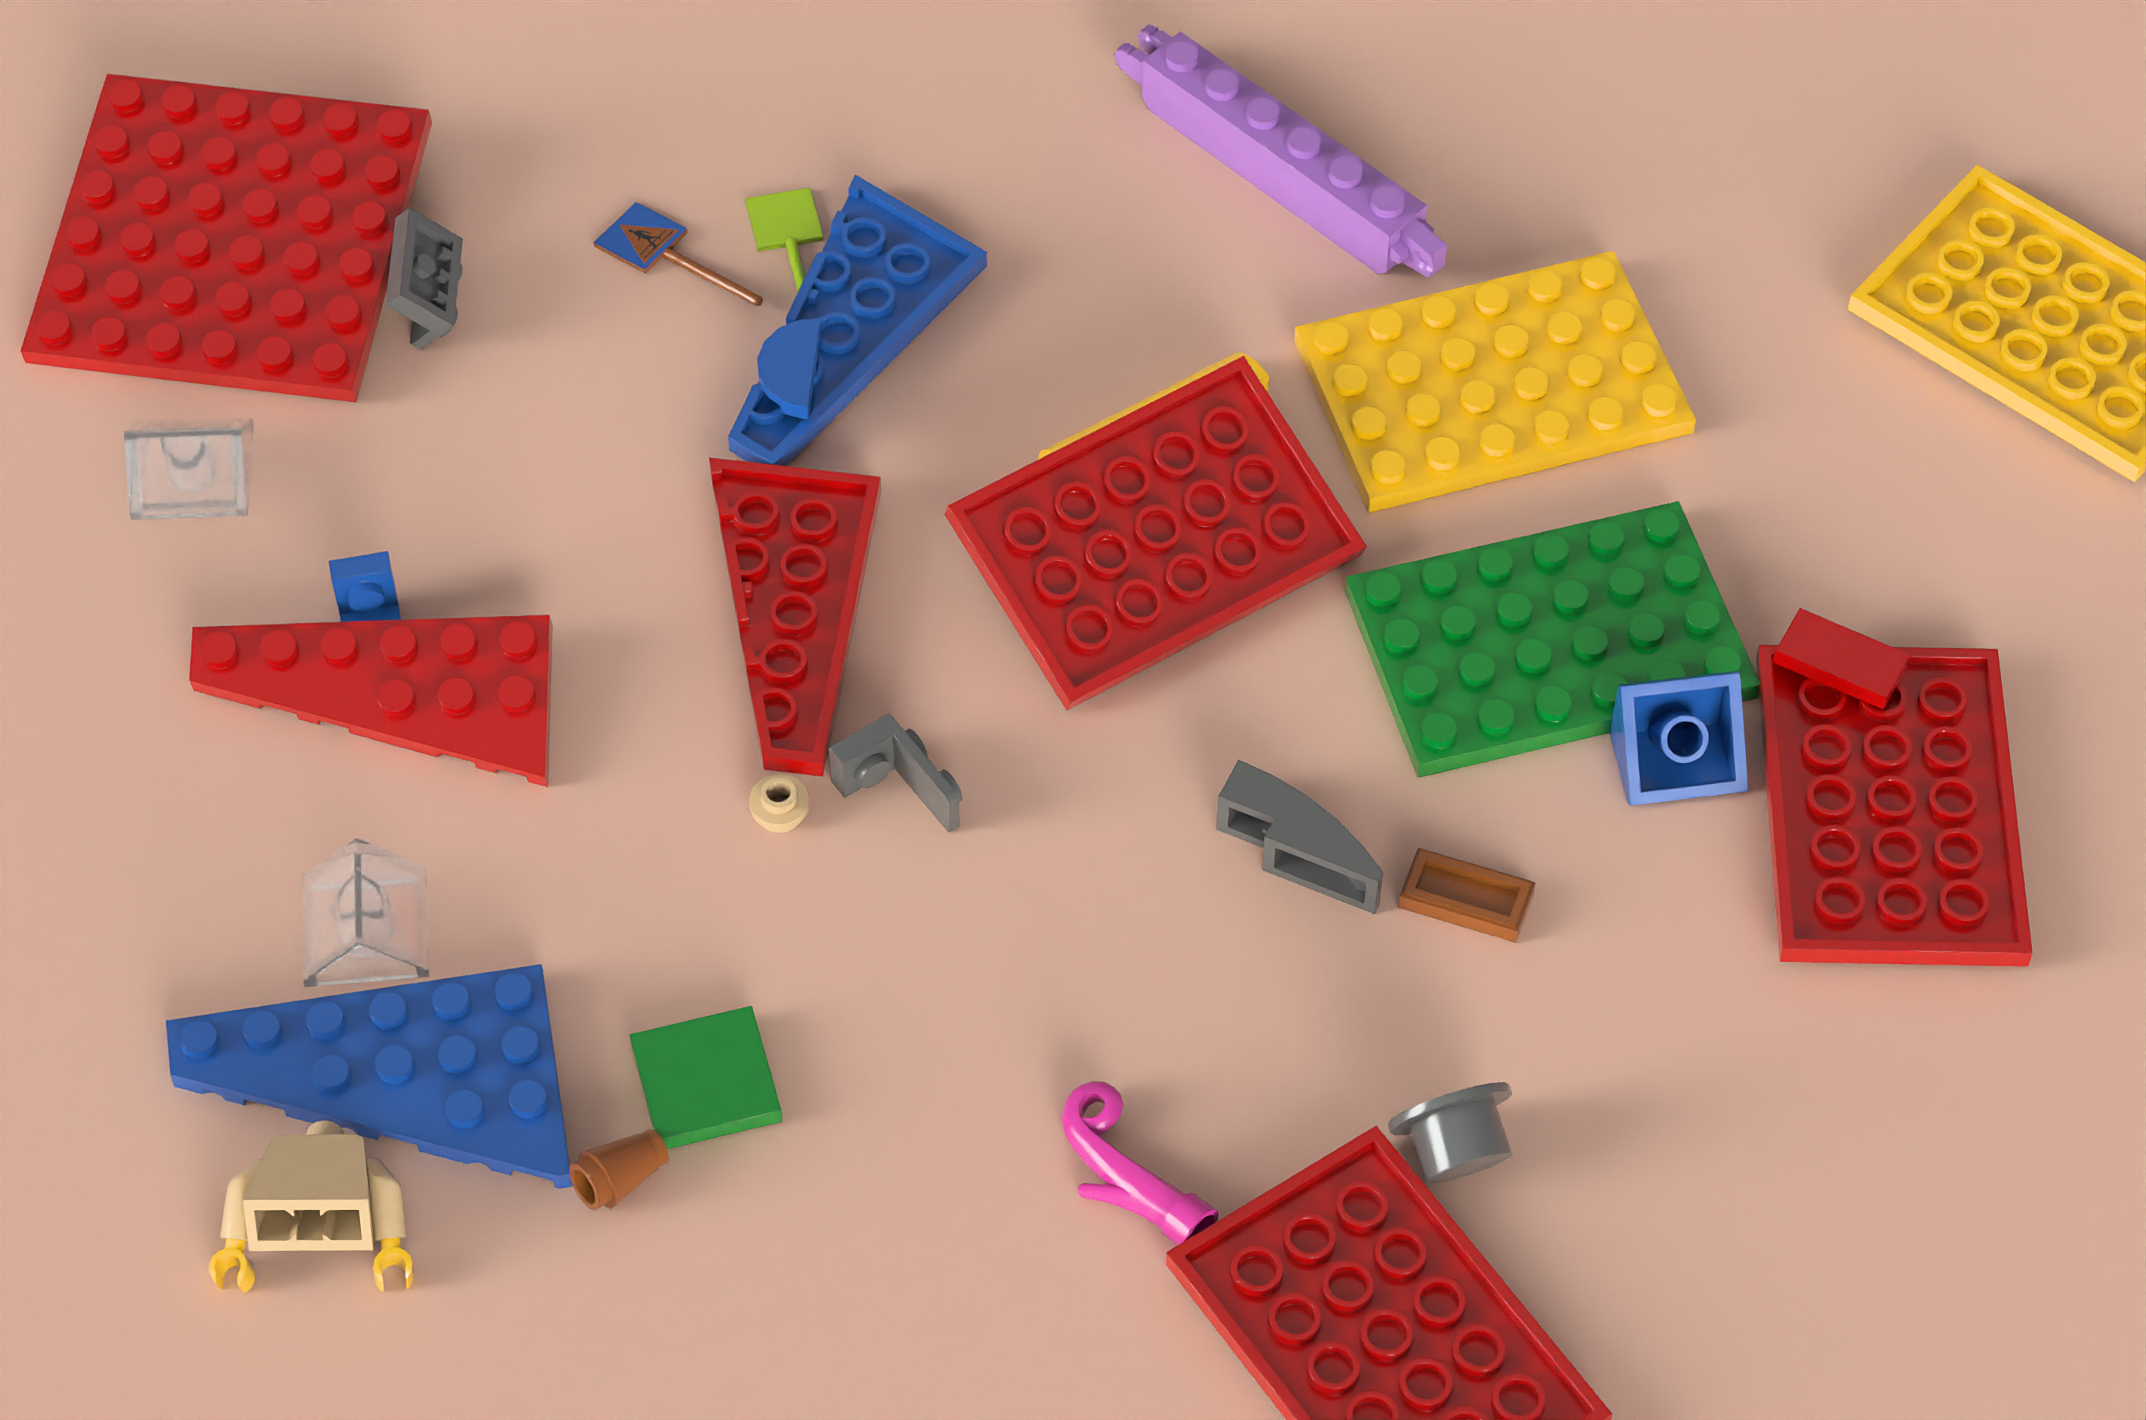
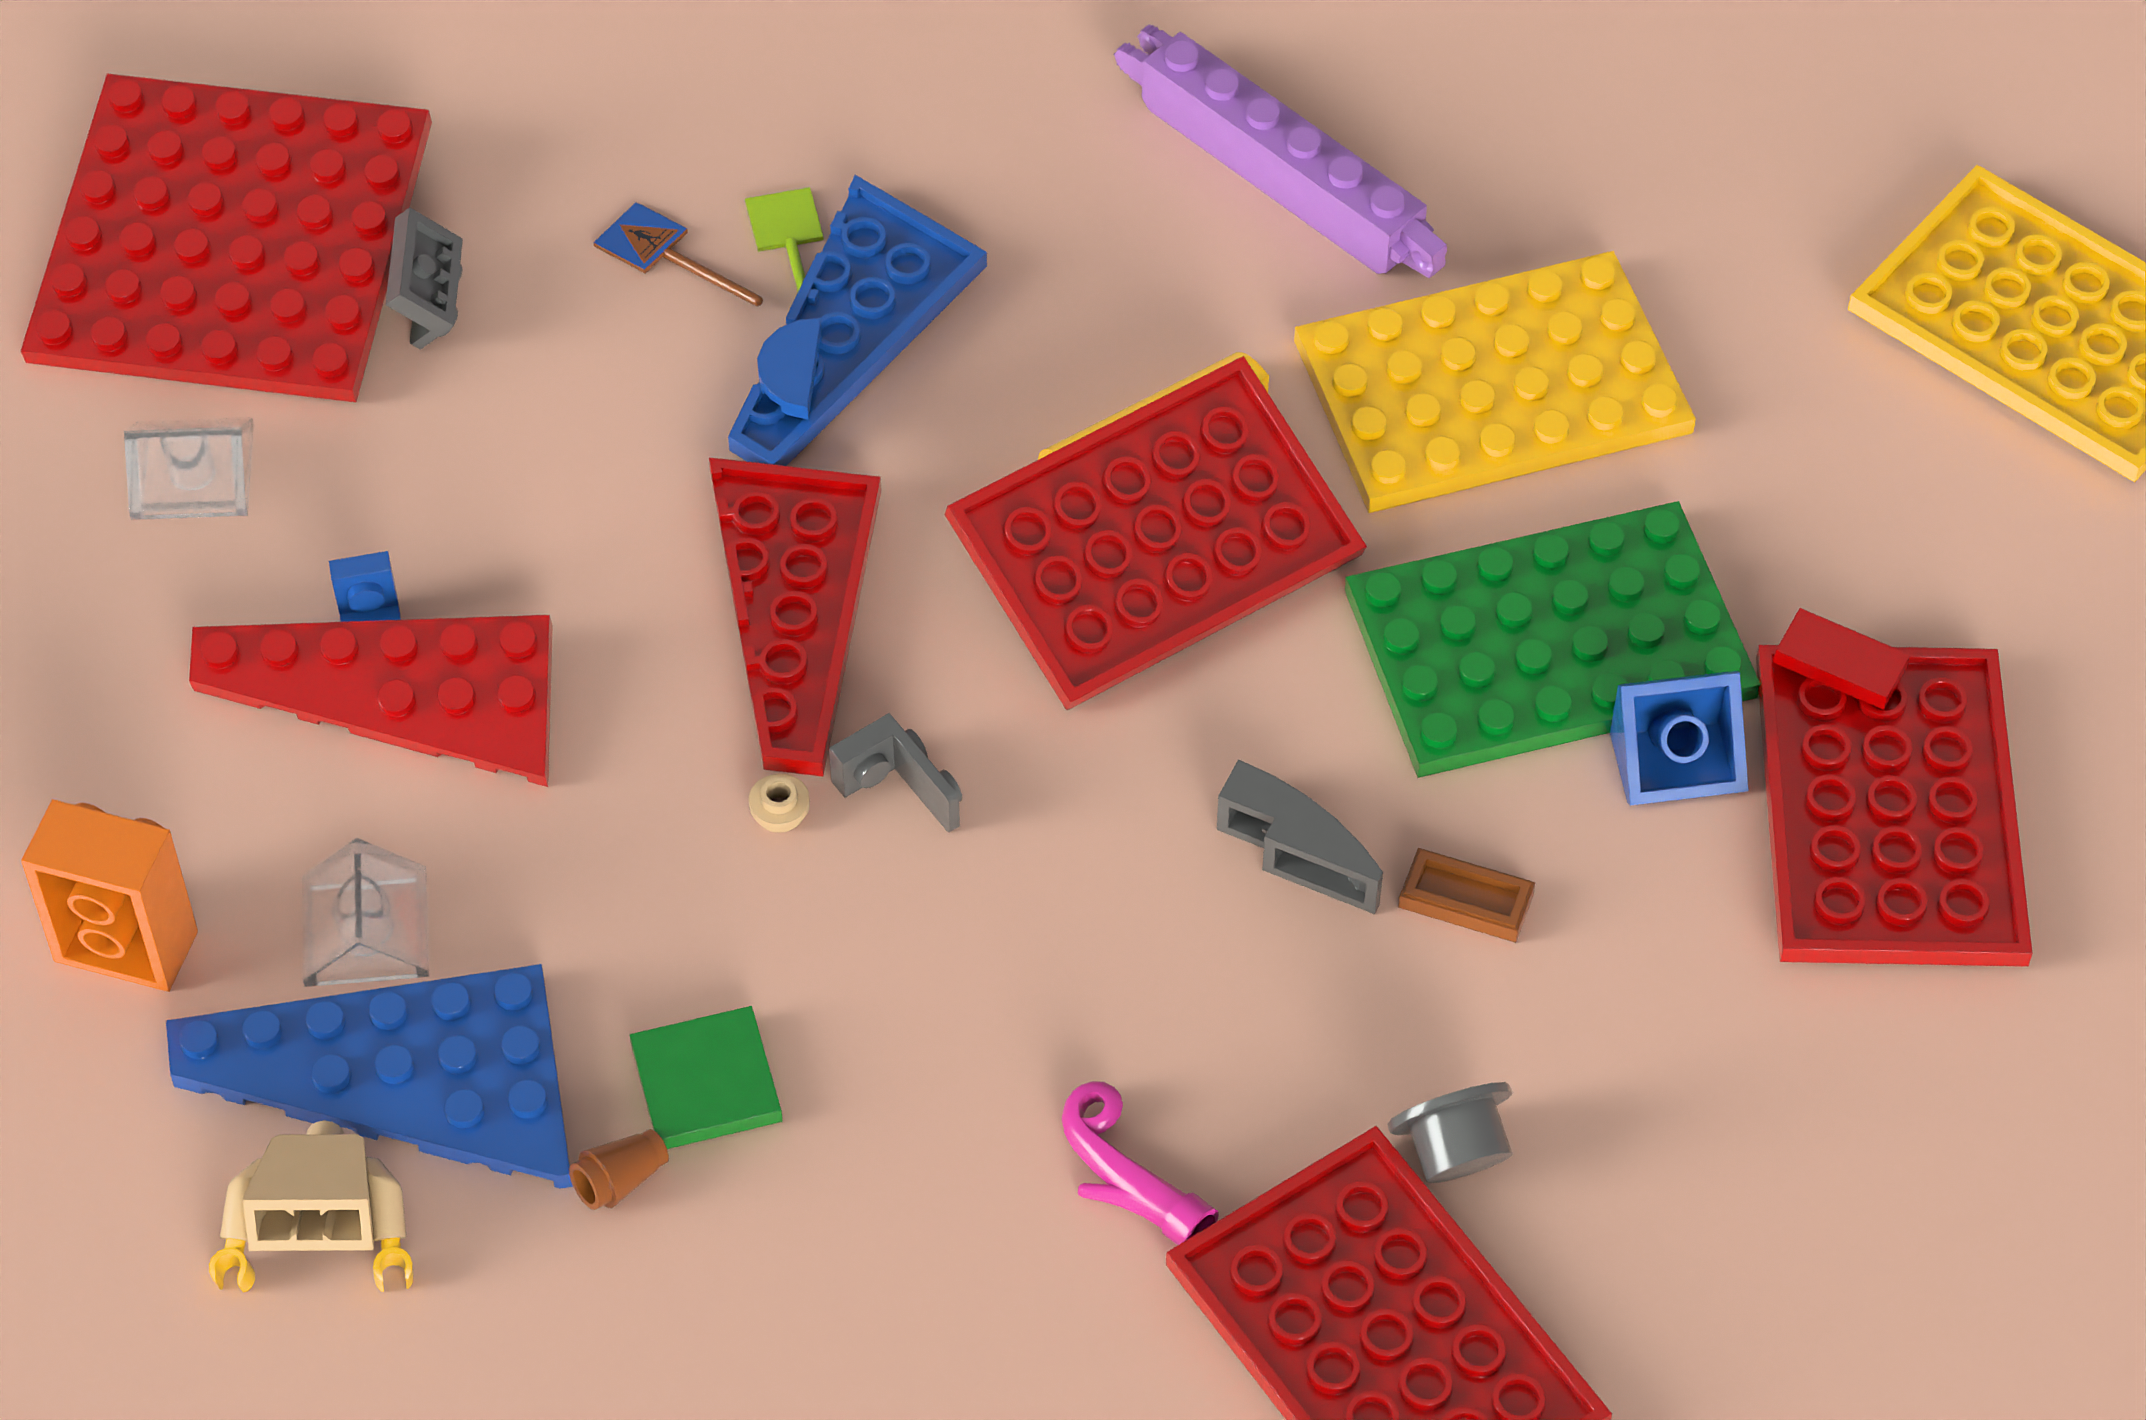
(110, 894): none -> orange brick

